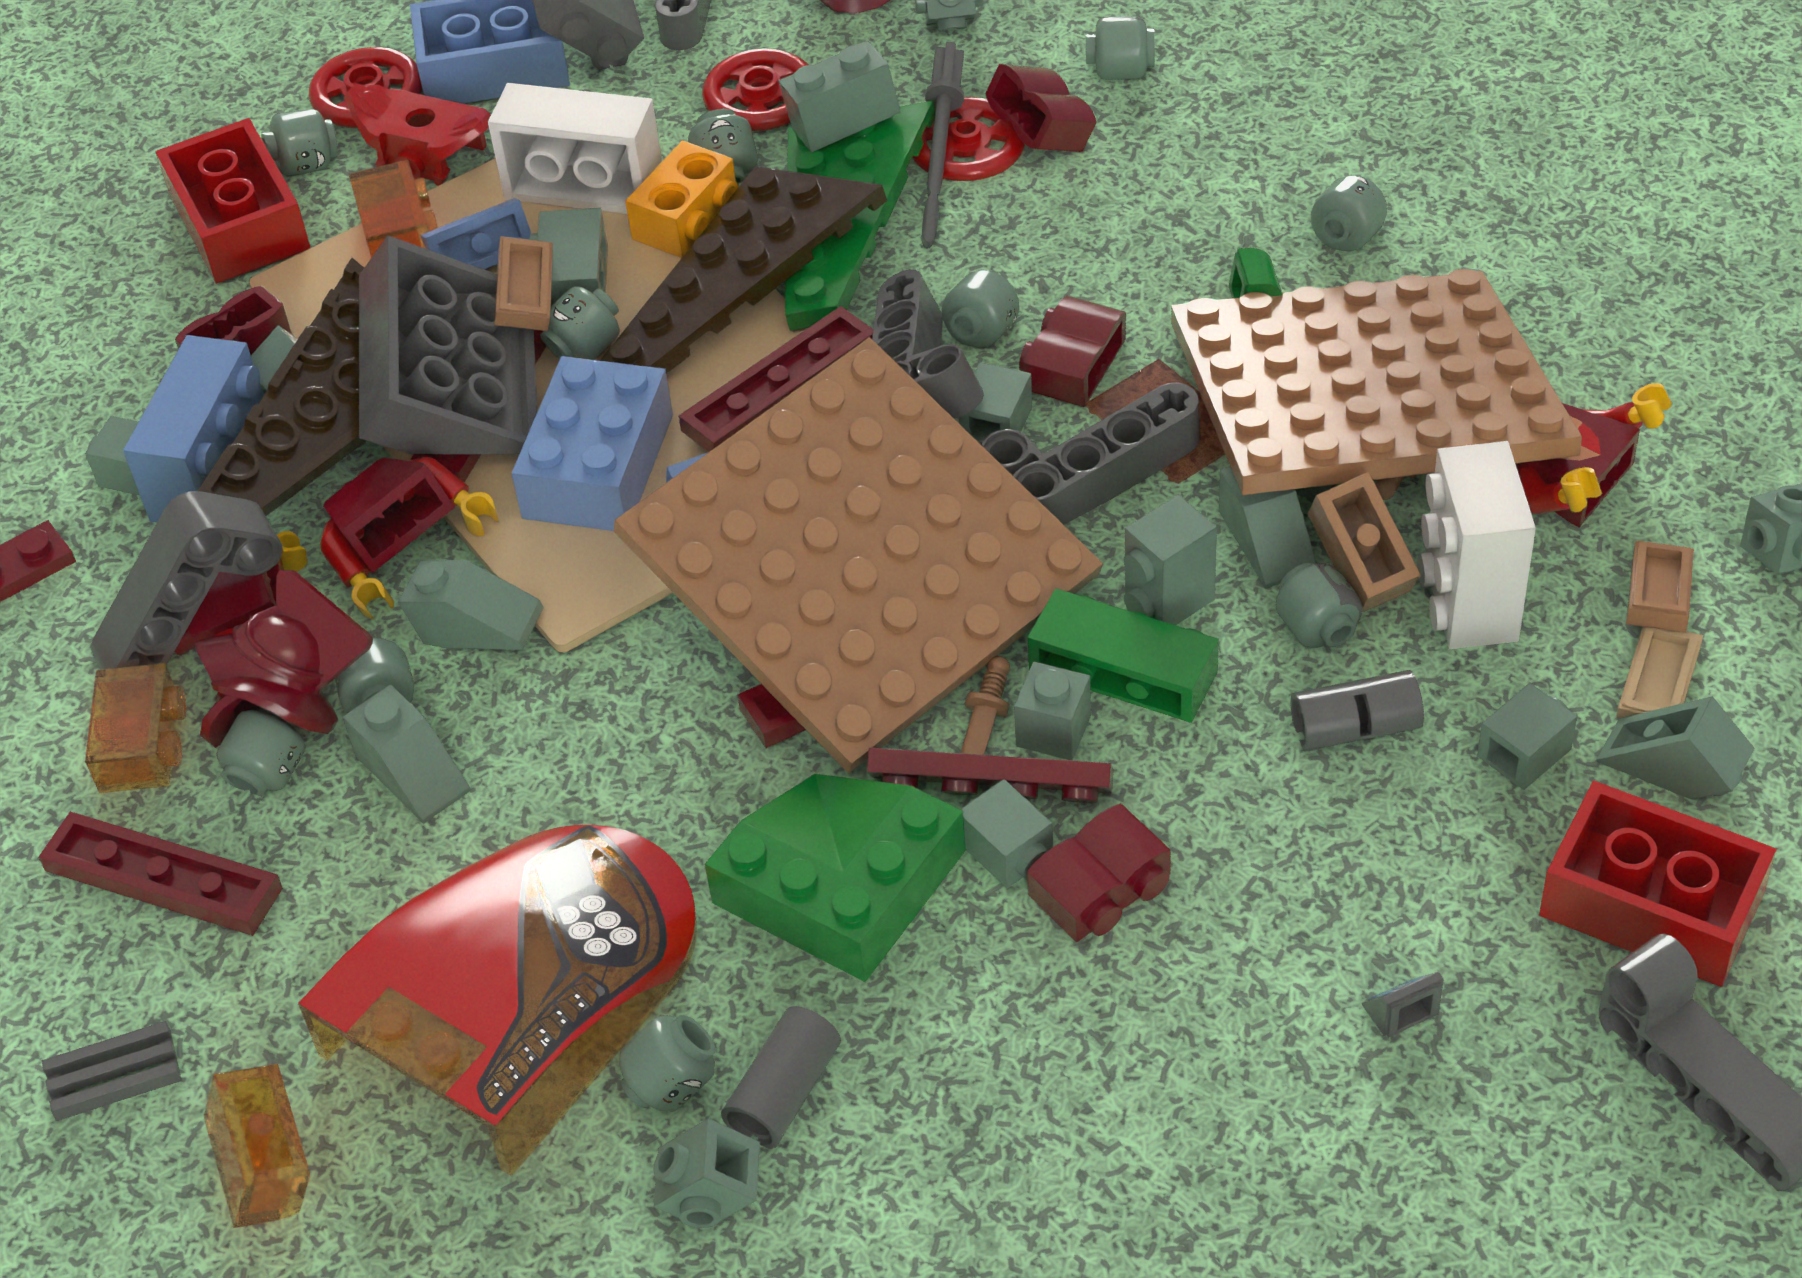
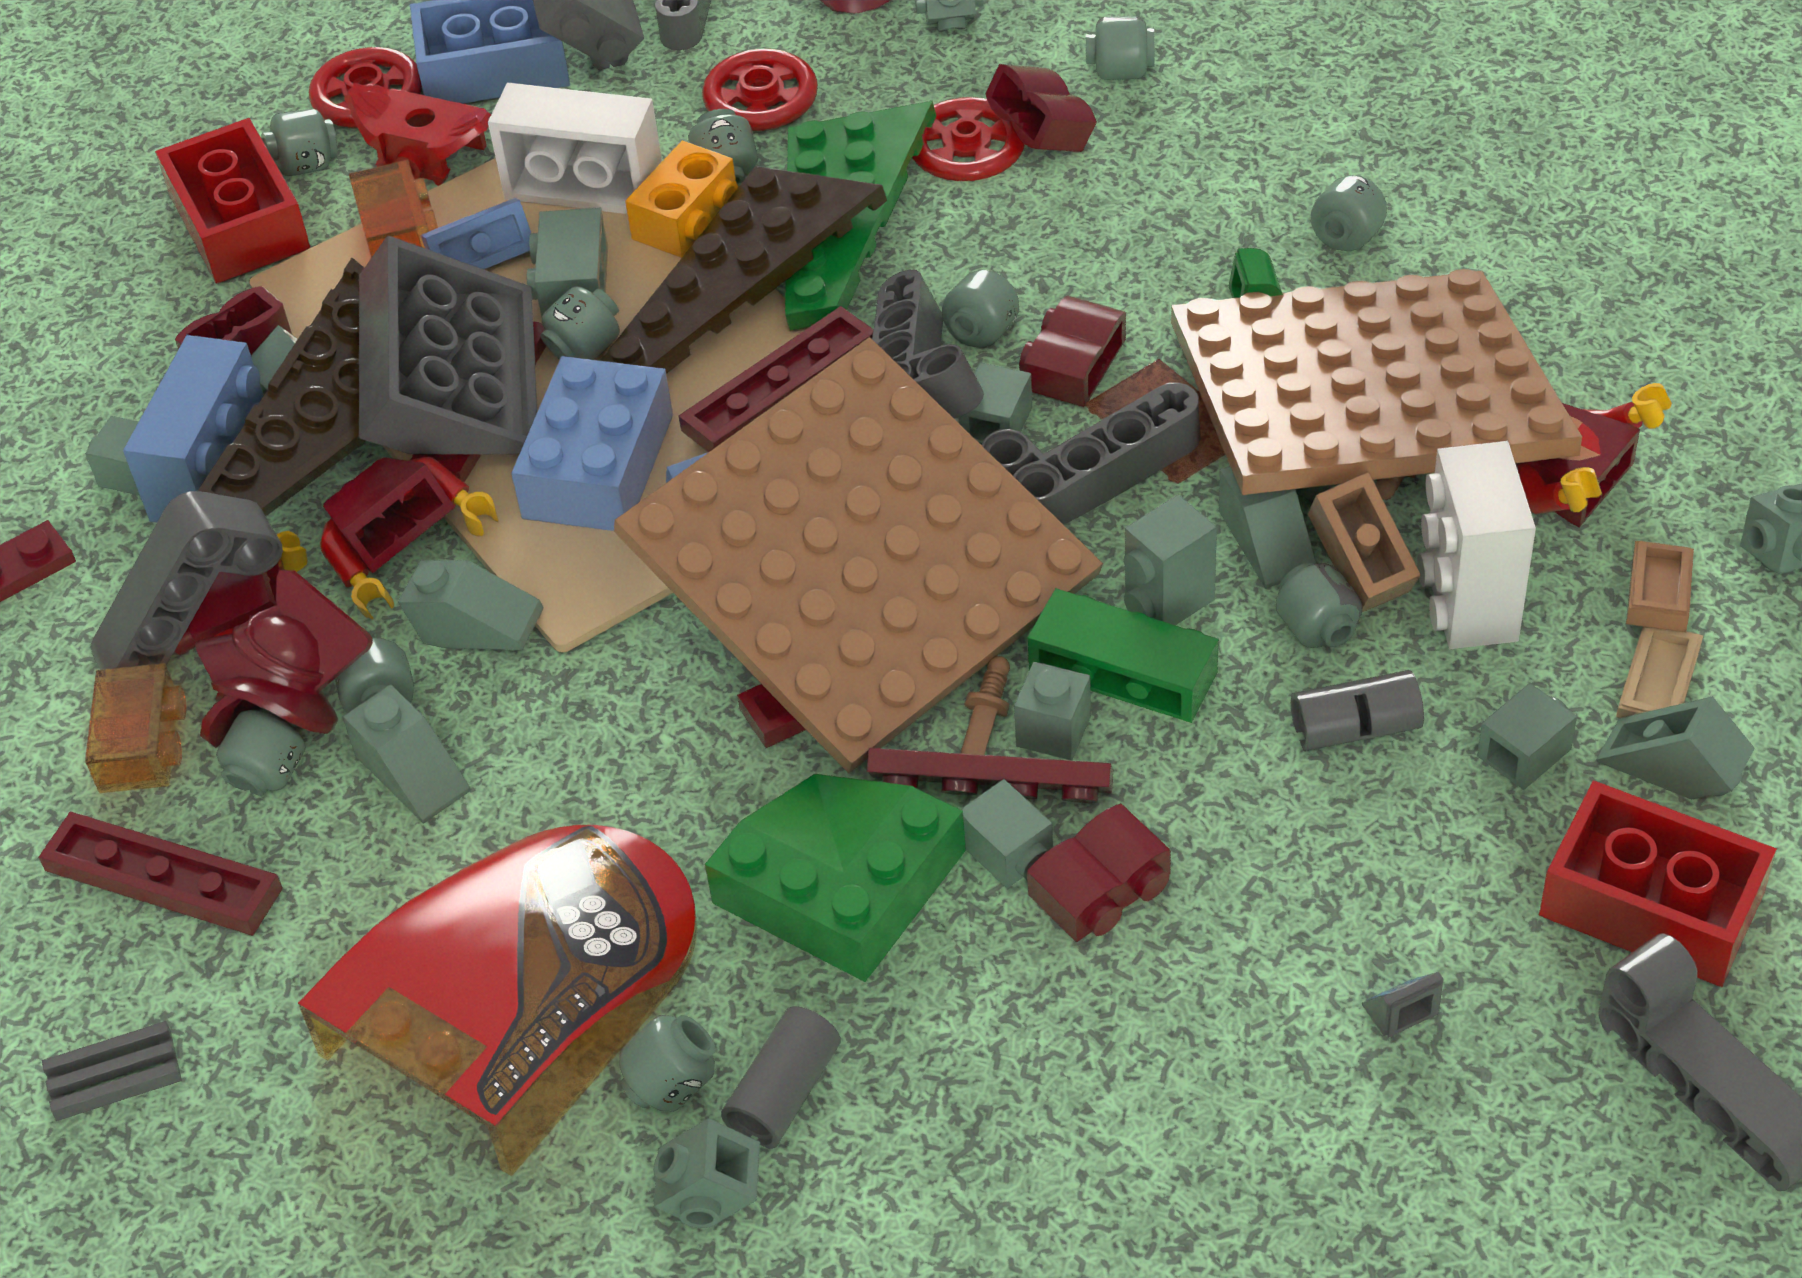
(256, 1145): clear orange brick -> none
(523, 283): medium nougat tile -> none
(839, 96): sand green brick -> none
(946, 97): dark grey piece -> none

